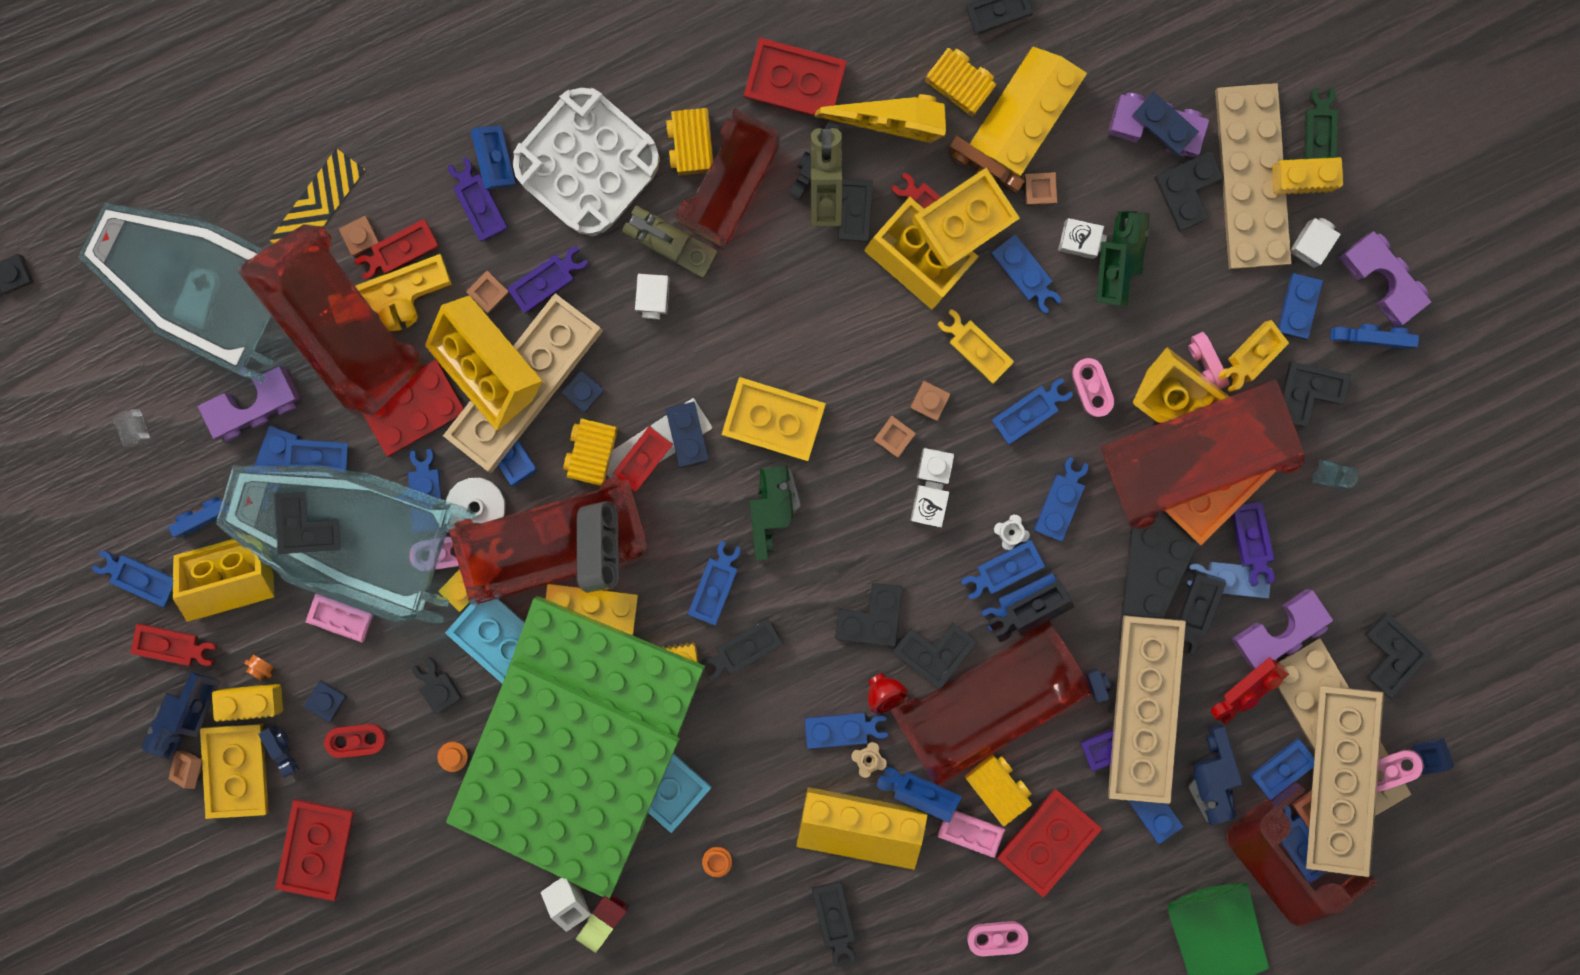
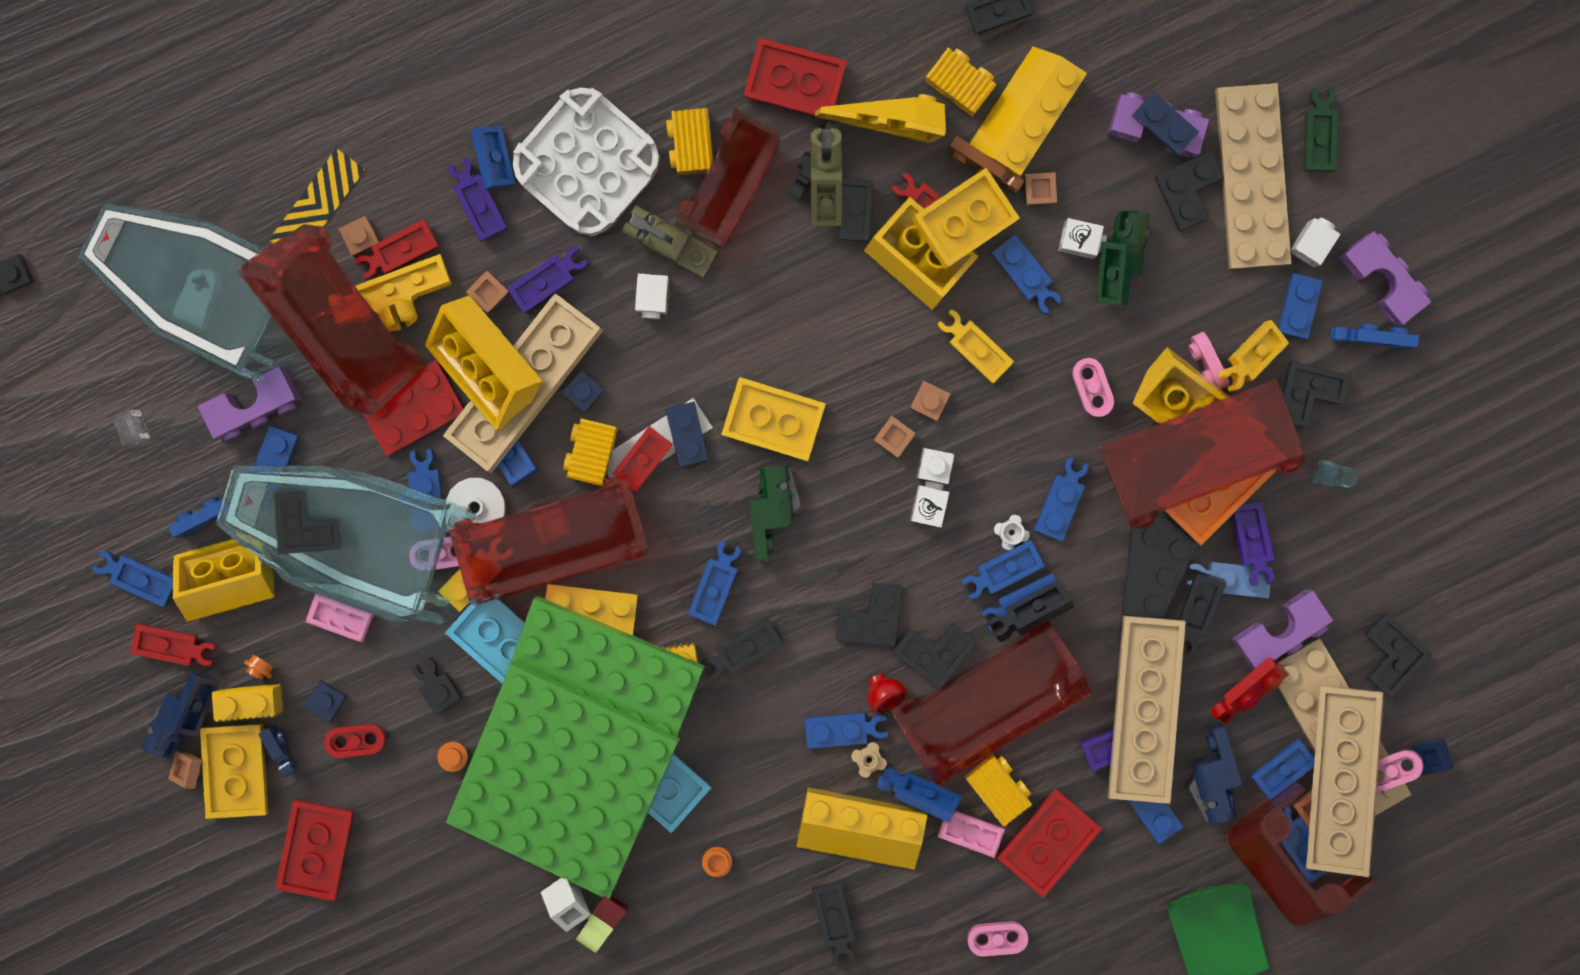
(316, 453): blue plate -> none
(597, 547): dark grey beam -> none
(1029, 412): blue plate -> none
(1098, 684): dark blue plate -> none
(1307, 175): yellow brick -> none

